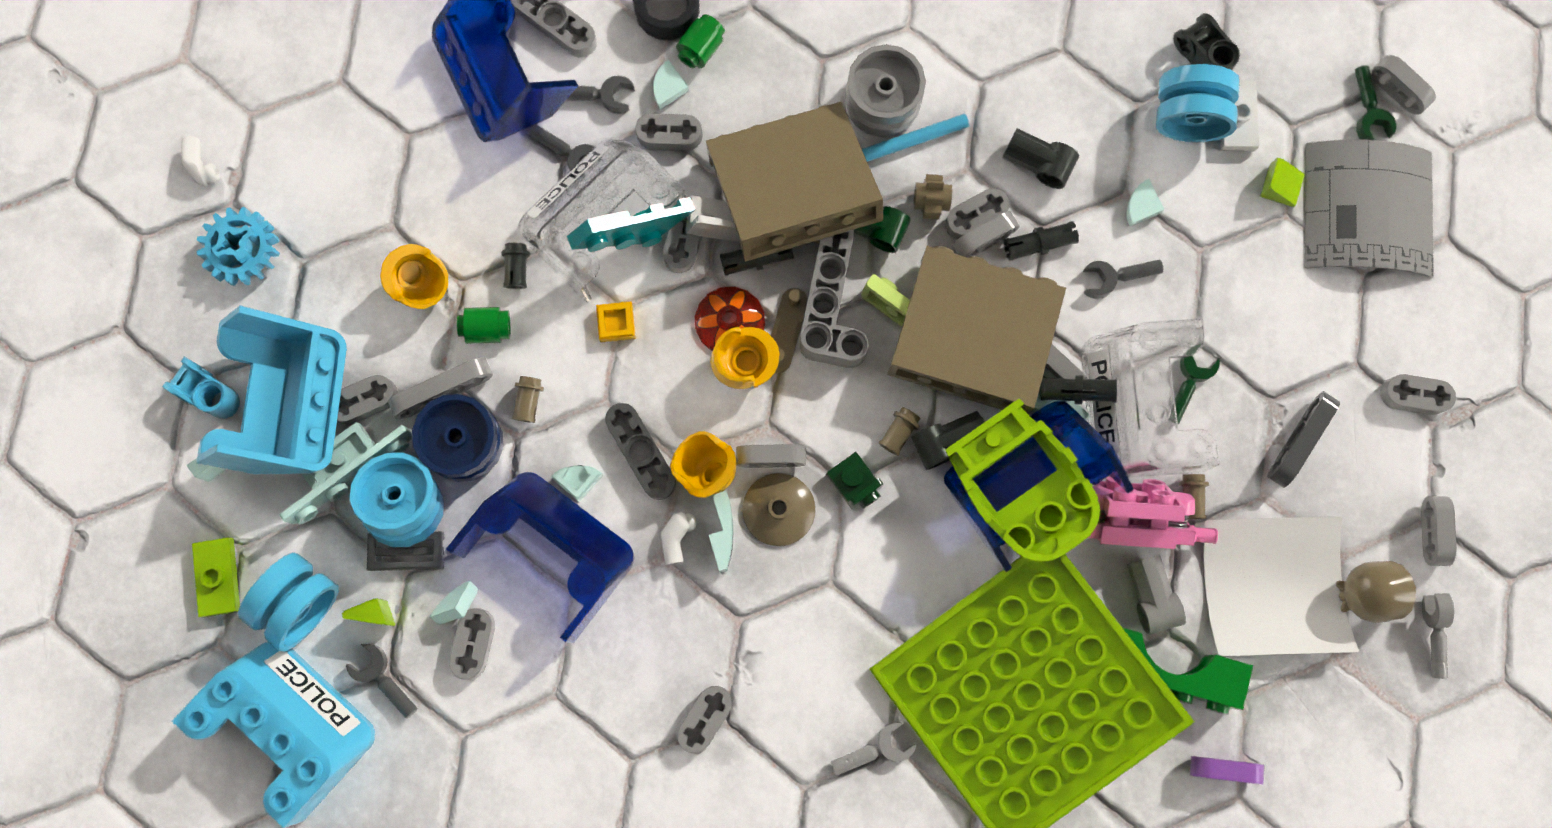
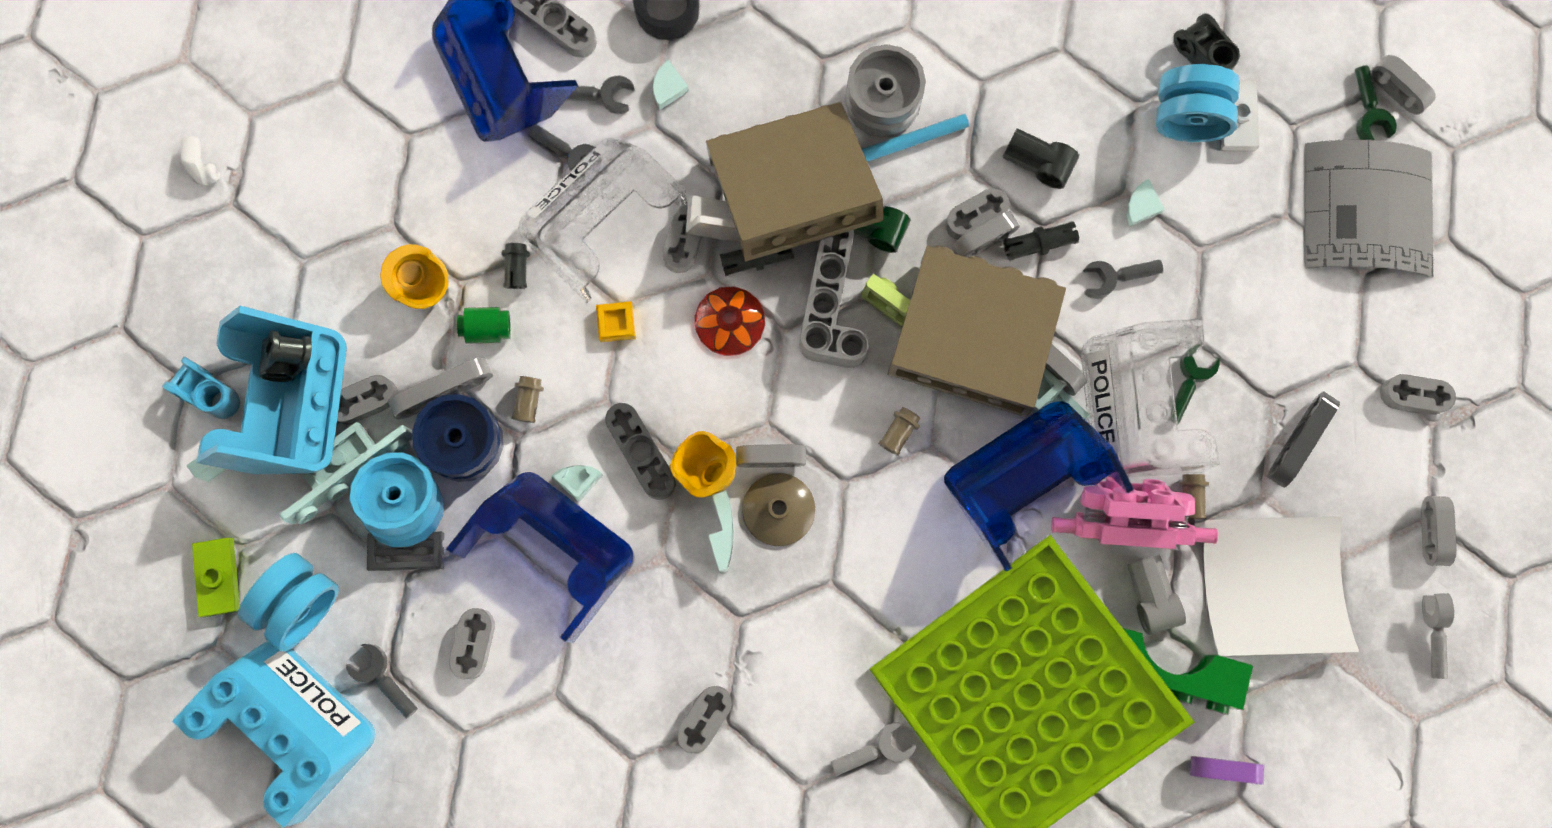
(222, 250): medium azure gear -> none
(284, 357): none -> pearl dark grey piece
(372, 611): lime slope -> none
(455, 604): light aqua tile -> none
(624, 231): teal wing -> none
(668, 135): light grey beam -> none
(672, 535): white arm -> none
(700, 41): green brick -> none
(744, 357): yellow helmet -> none
(788, 325): dark tan piece -> none
(855, 481): dark green bracket -> none
(932, 196): dark tan gear -> none
(936, 438): pearl dark grey piece -> none
(1048, 516): lime slope -> none
(1079, 389): pearl dark grey pin -> none
(1282, 183): lime slope -> none
(1378, 591): dark tan helmet -> none

